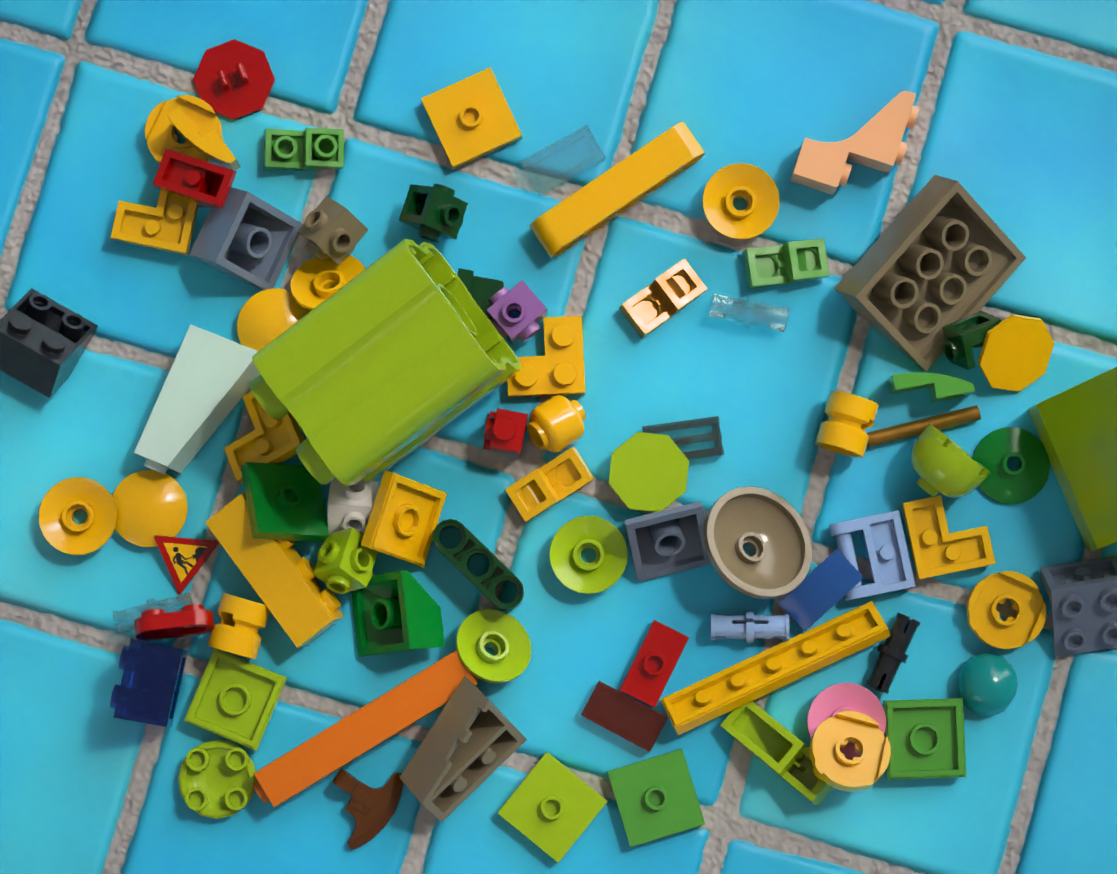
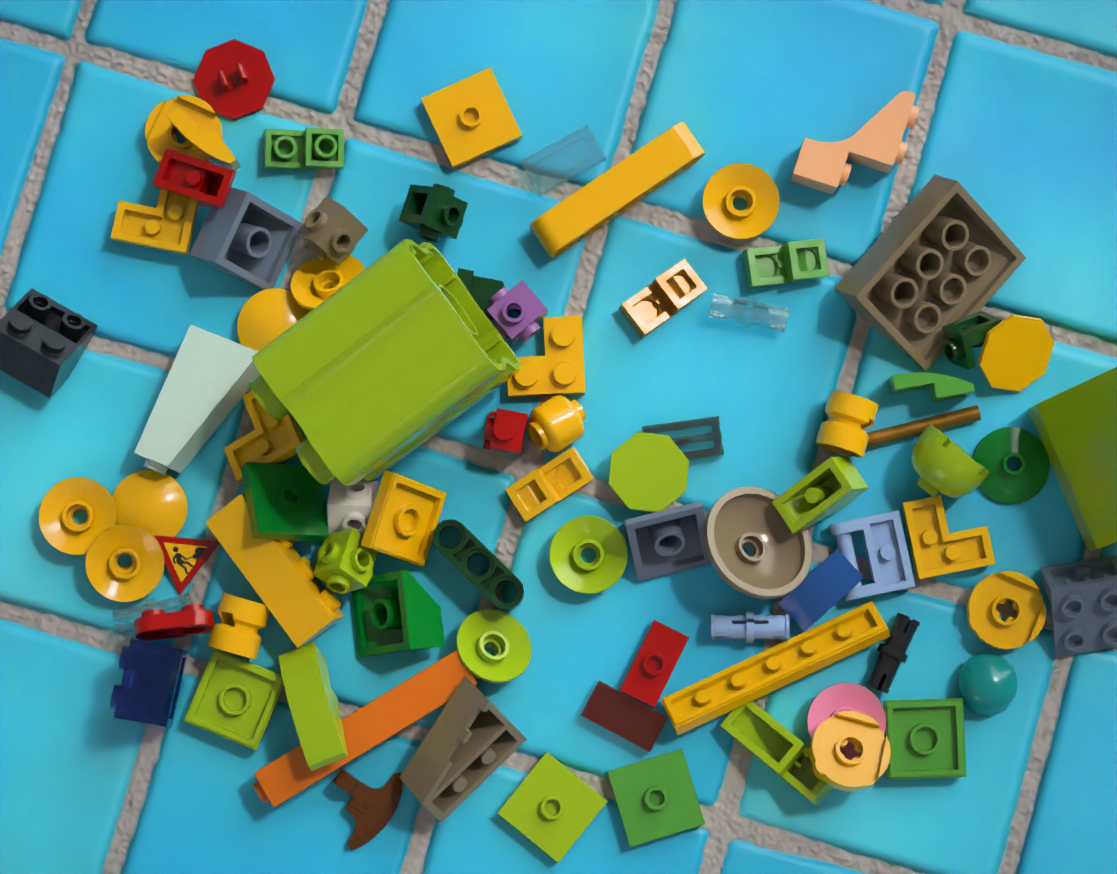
(120, 582): none -> yellow dish
(217, 779): lime dish -> none
(313, 706): none -> lime slope
(820, 493): none -> lime slope

